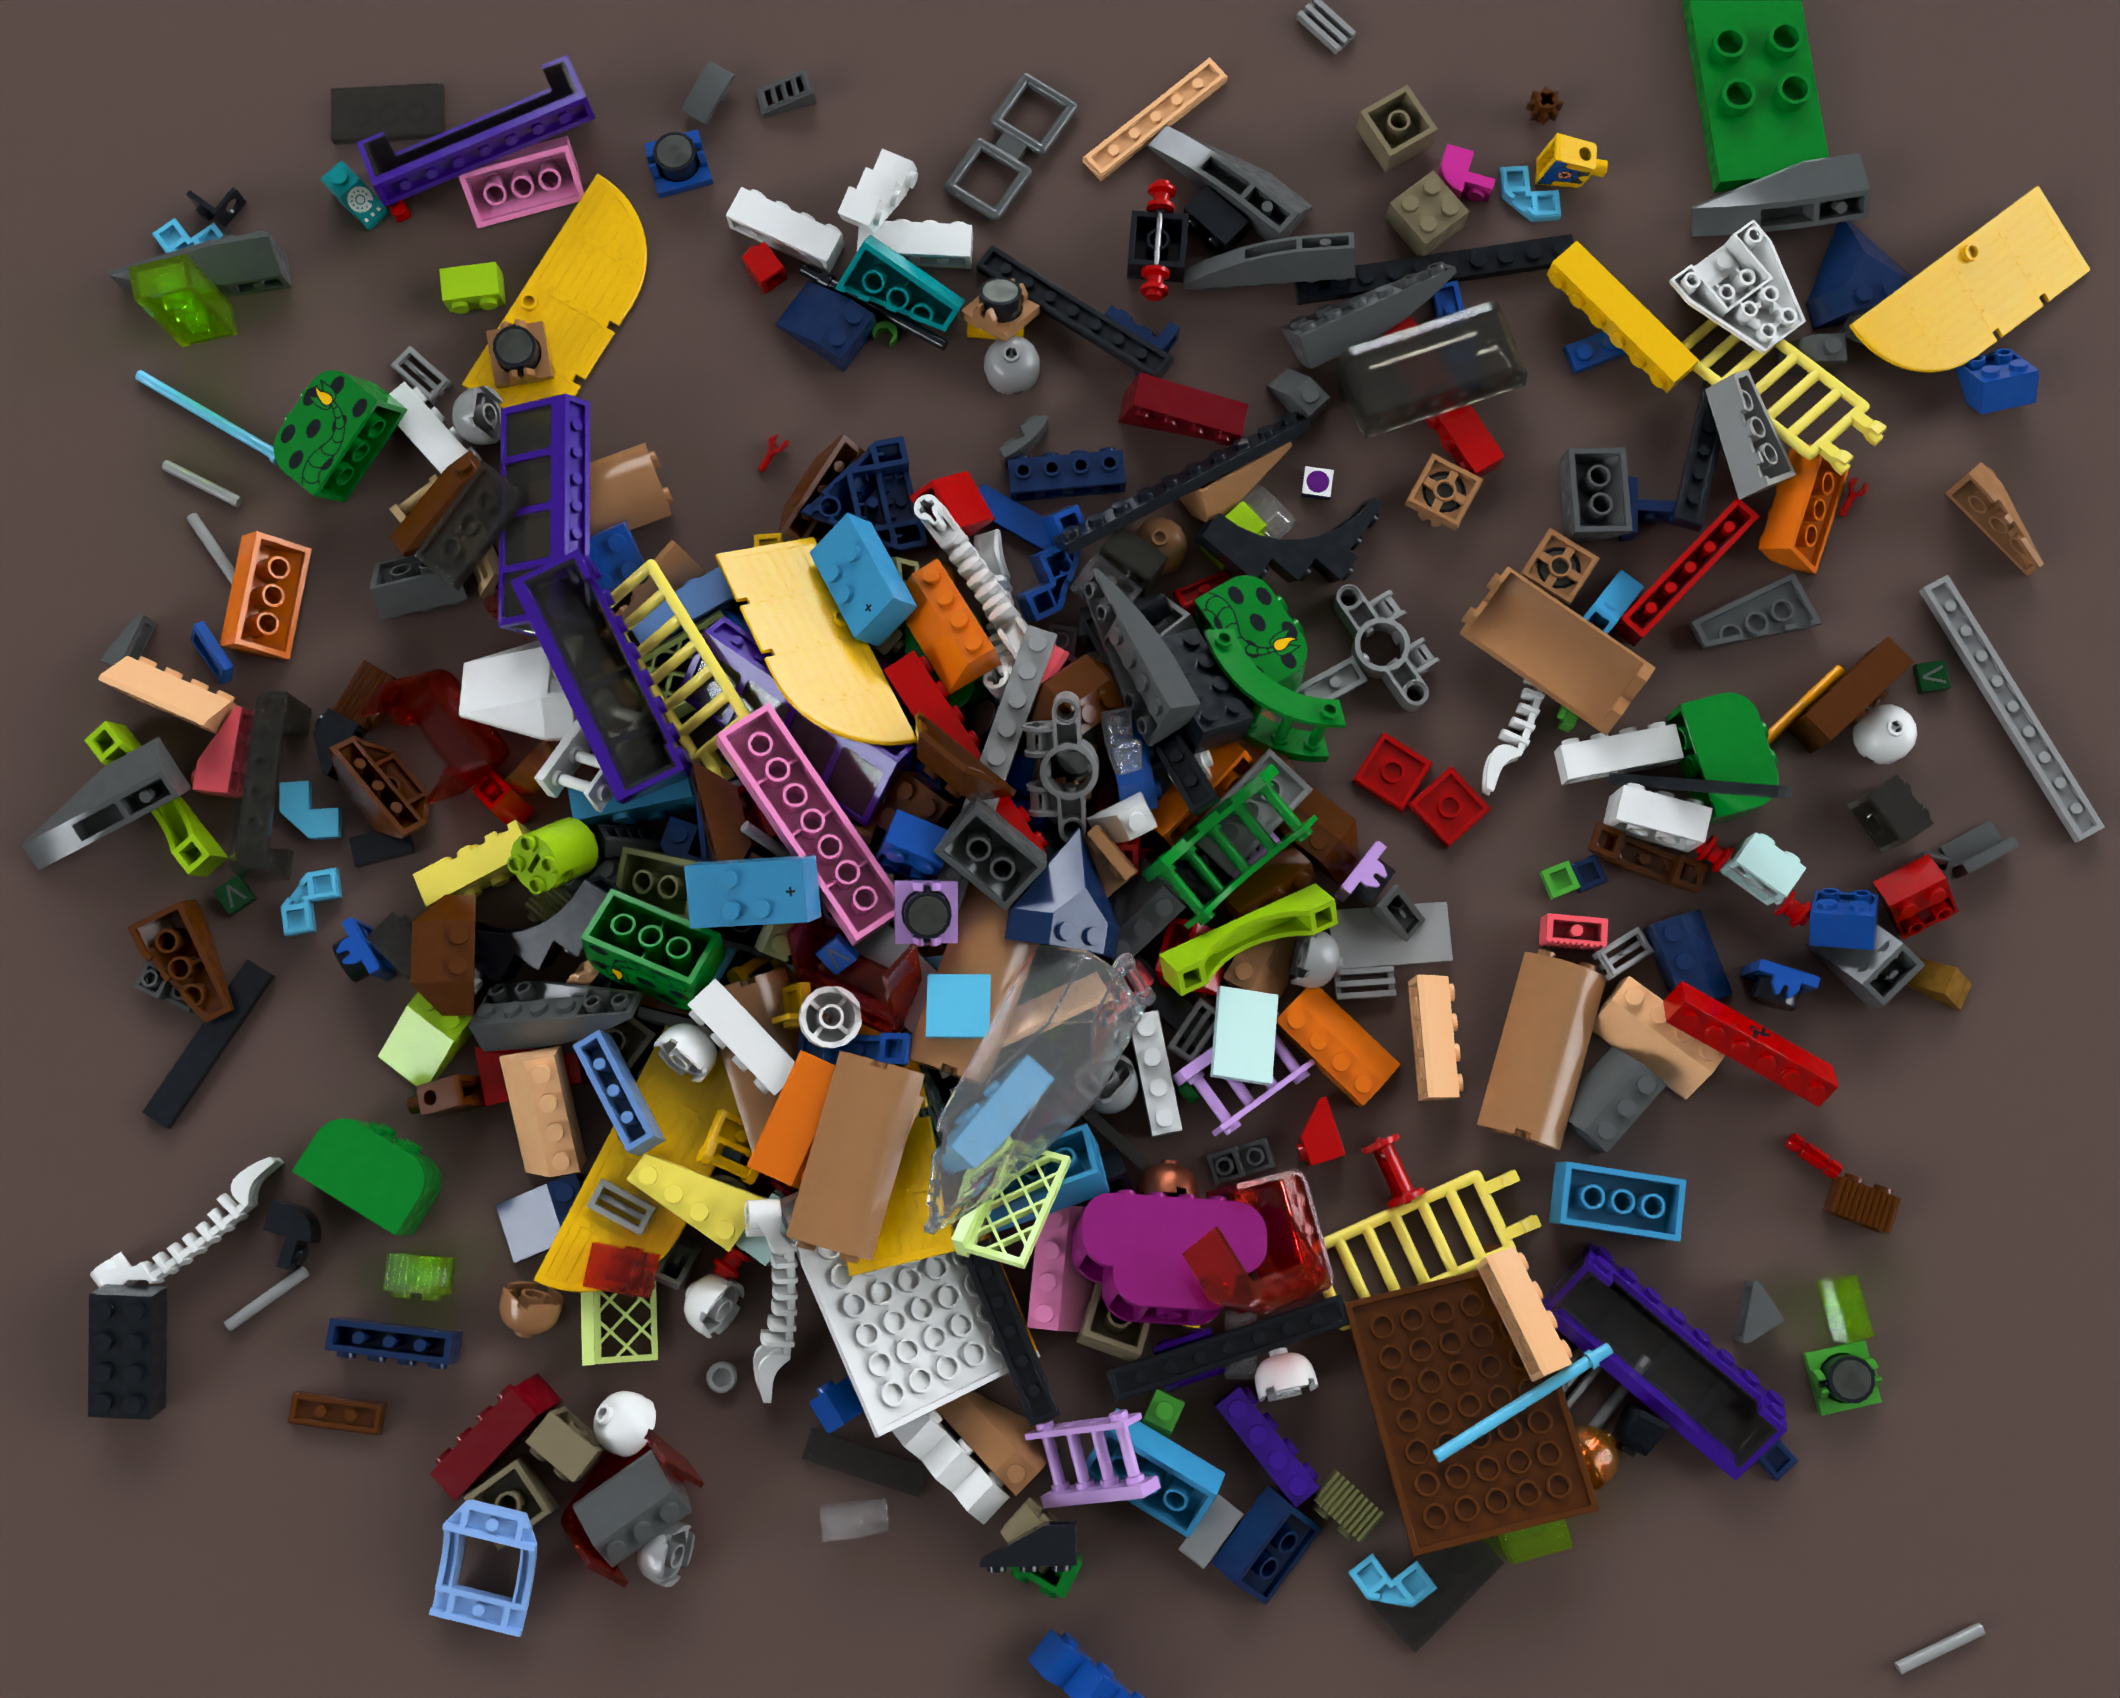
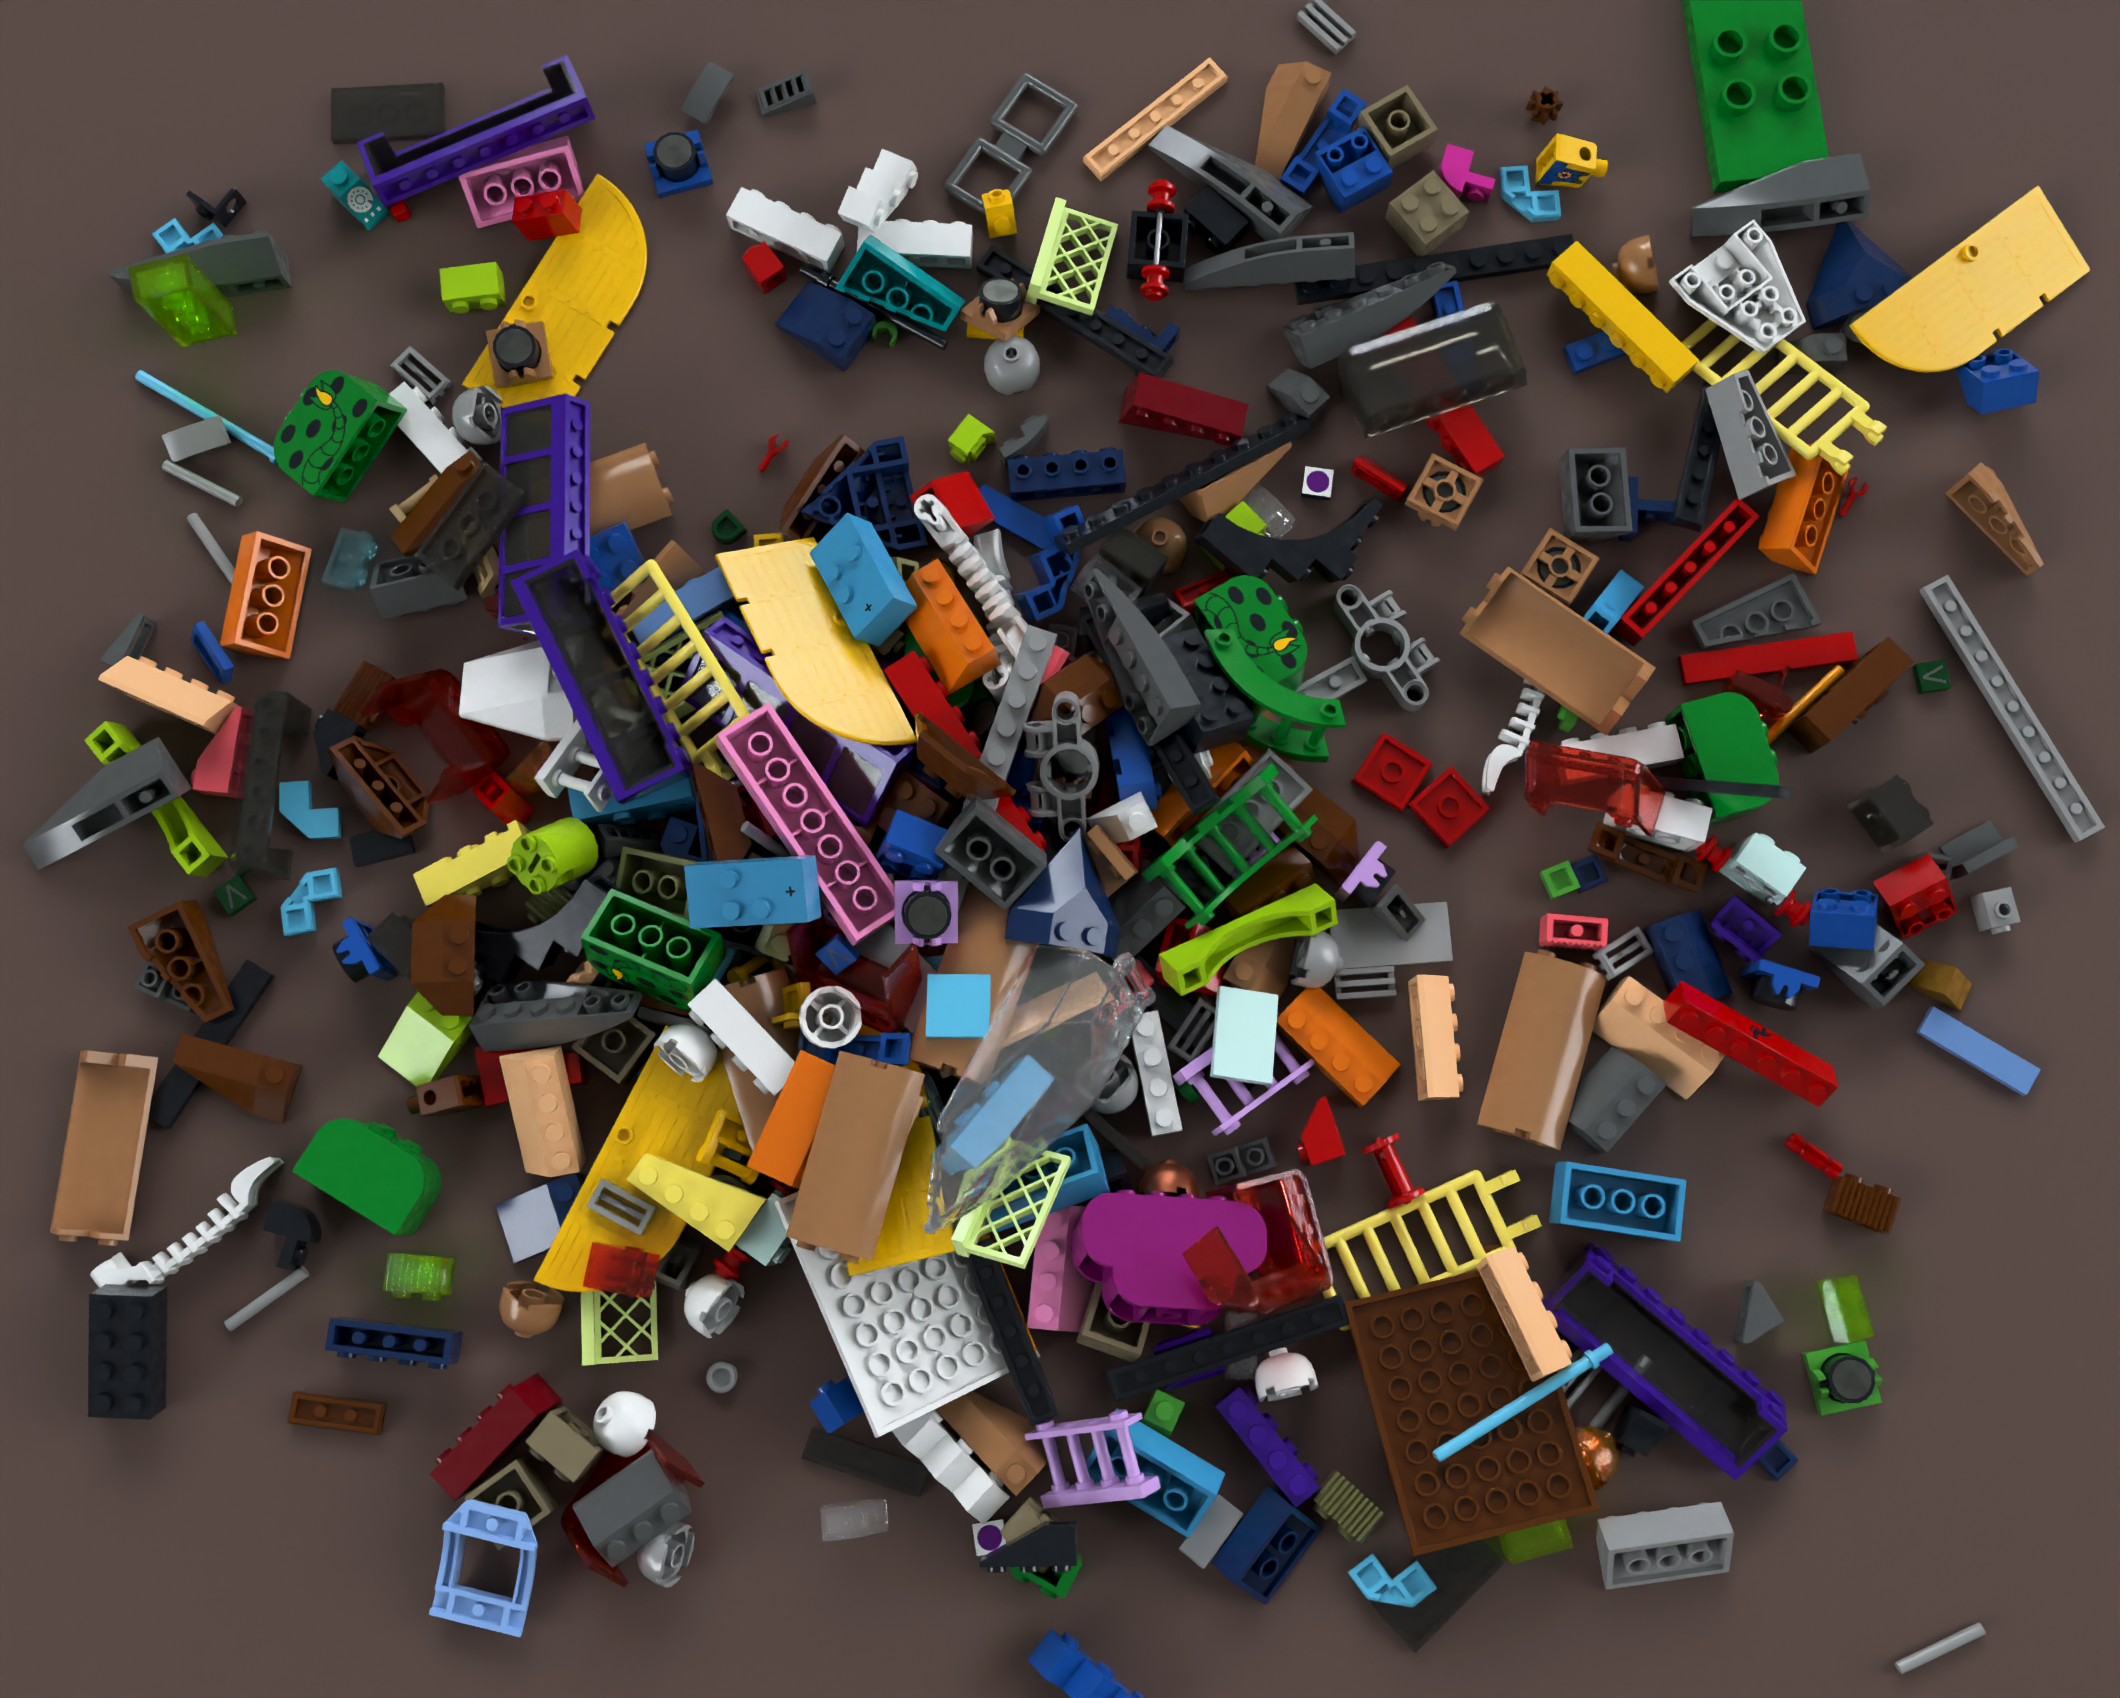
(104, 1147): none -> medium nougat cylinder
(196, 439): none -> light grey slope
(246, 1078): none -> reddish brown wedge
(350, 560): none -> clear light blue bracket
(546, 215): none -> red brick
(619, 1093): medium blue brick -> none
(727, 528): none -> dark green tile
(764, 1219): white piece -> none
(969, 439): none -> lime window
(988, 1536): none -> tile
(999, 213): none -> yellow bracket
(1047, 258): none -> yellowish green fence
(1122, 748): clear slope -> none
(1287, 112): none -> medium nougat wedge
(1338, 123): none -> blue slope
(1353, 169): none -> blue slope
(1379, 478): none -> red slope
(1592, 782): none -> clear red windscreen
(1637, 266): none -> medium nougat cylinder
(1664, 1545): none -> light grey slope
(1744, 929): none -> dark purple bracket
(1764, 696): none -> clear red piece
(1768, 658): none -> red tile
(1885, 734): white cylinder -> none
(1978, 1051): none -> medium blue tile
(1995, 910): none -> light grey brick

